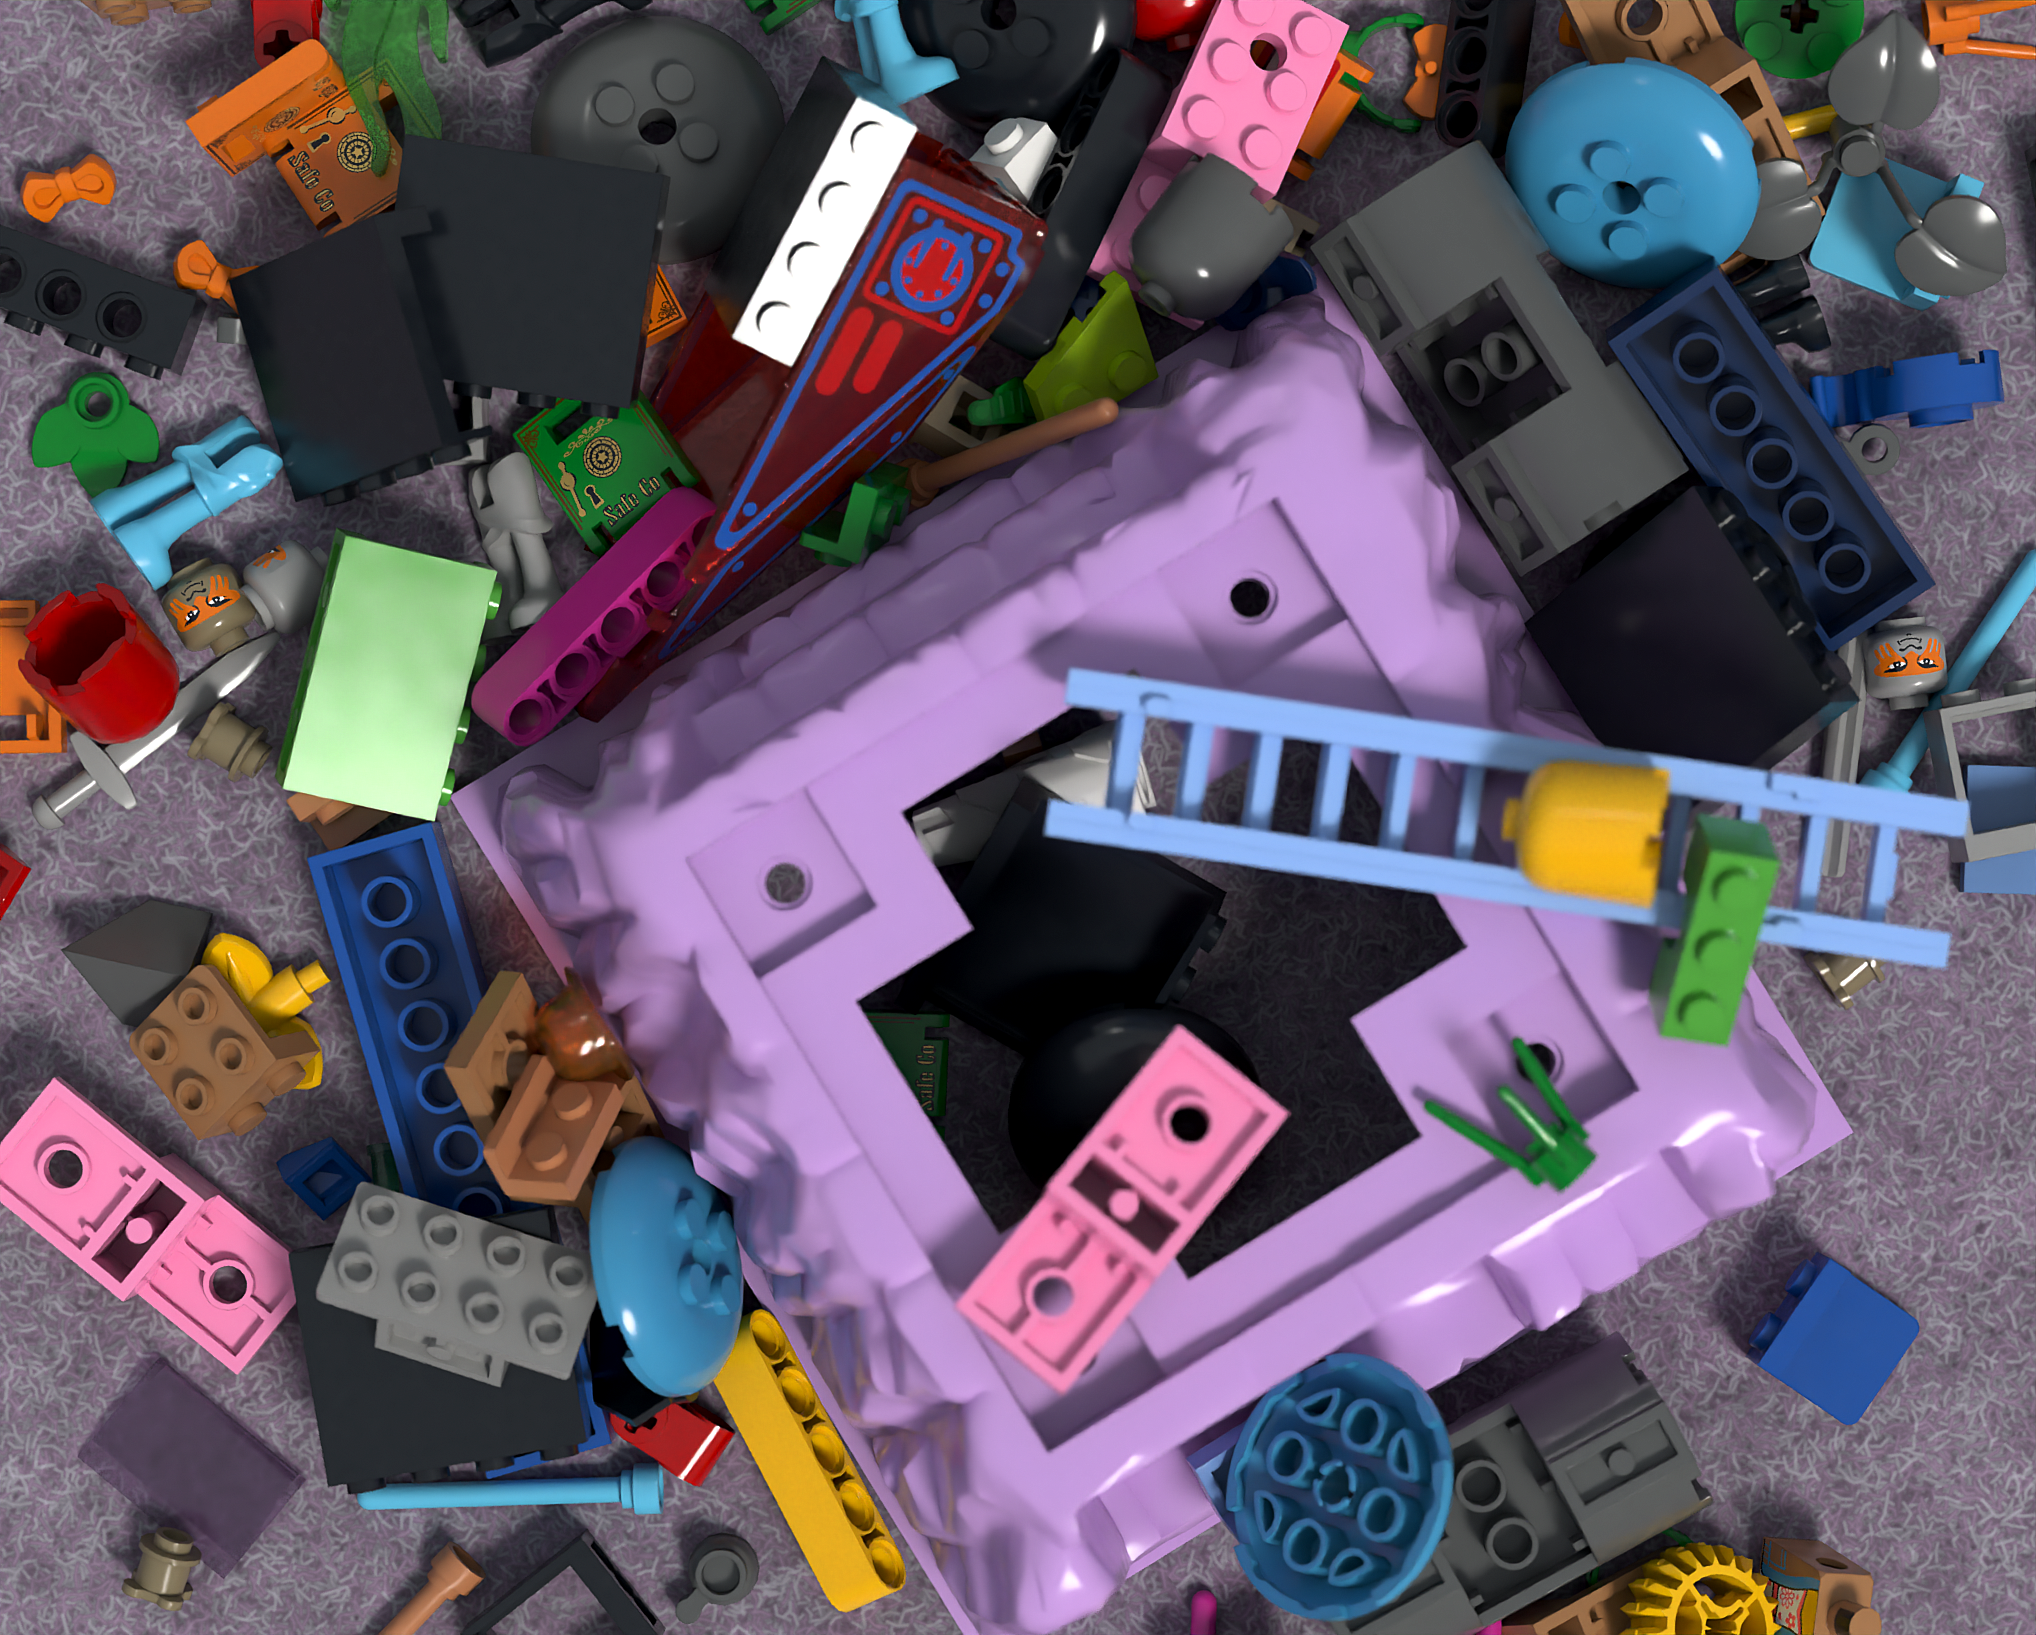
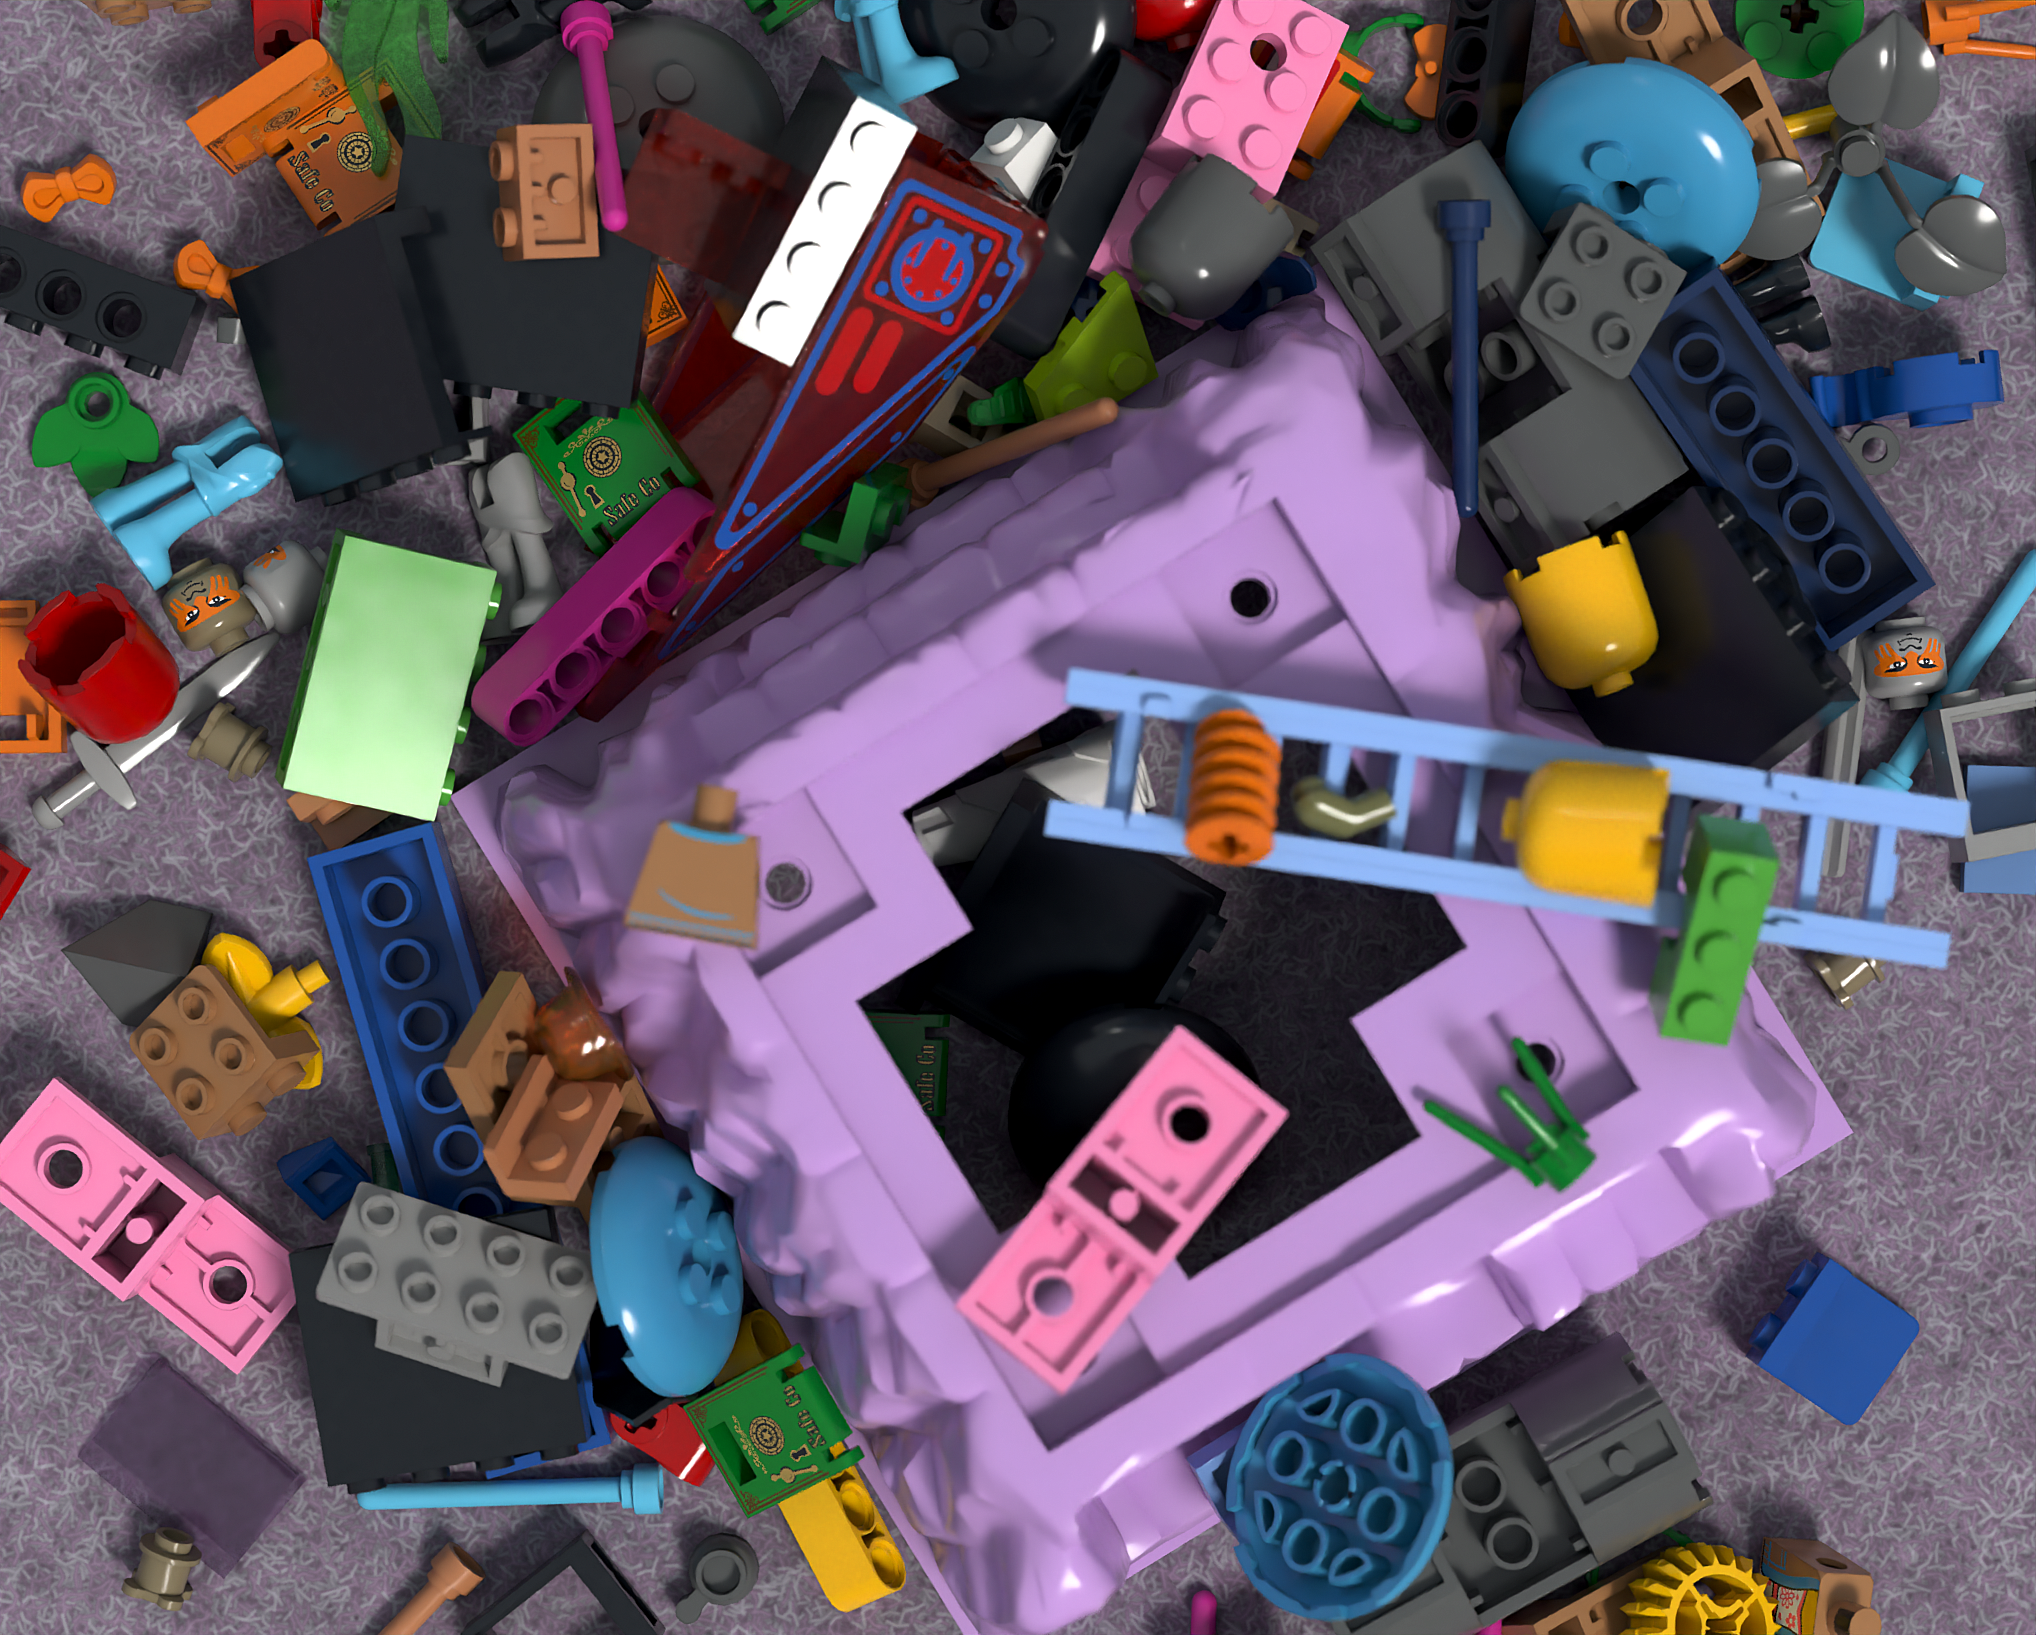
(545, 192): none -> nougat bracket
(585, 34): none -> dark pink piece
(695, 192): none -> clear red bracket
(701, 877): none -> medium nougat torso
(772, 1431): none -> green container
(1232, 789): none -> orange piece
(1337, 815): none -> olive arm
(1464, 226): none -> dark blue piece
(1587, 614): none -> yellow cylinder
(1598, 290): none -> dark grey bracket

